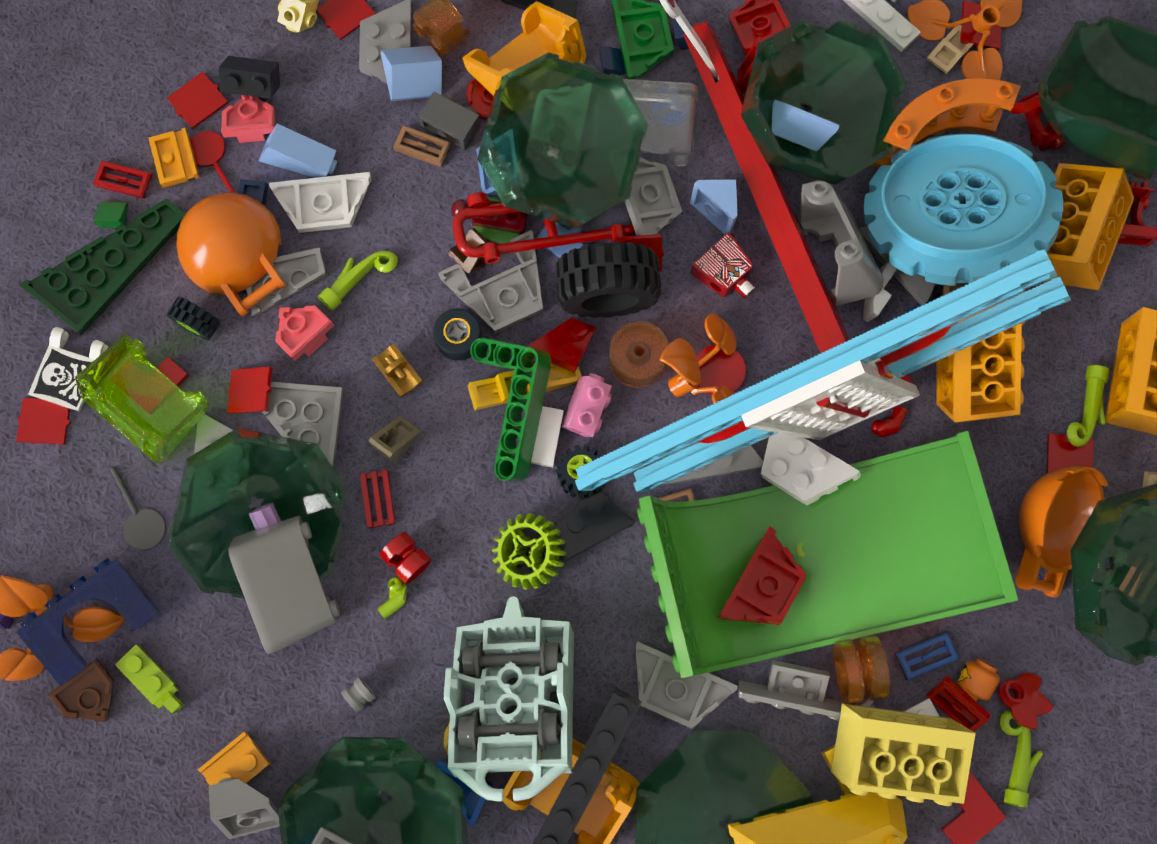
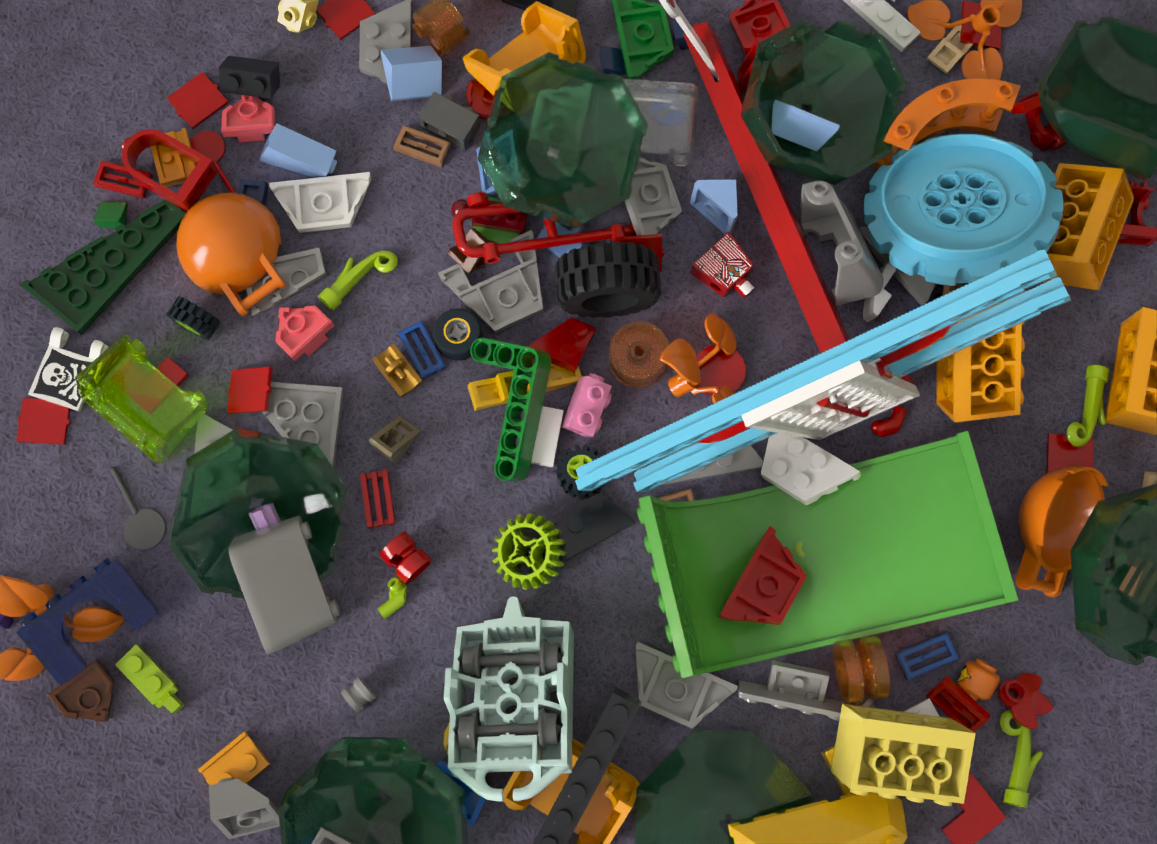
(195, 183): none -> red window
(431, 369): none -> blue tile

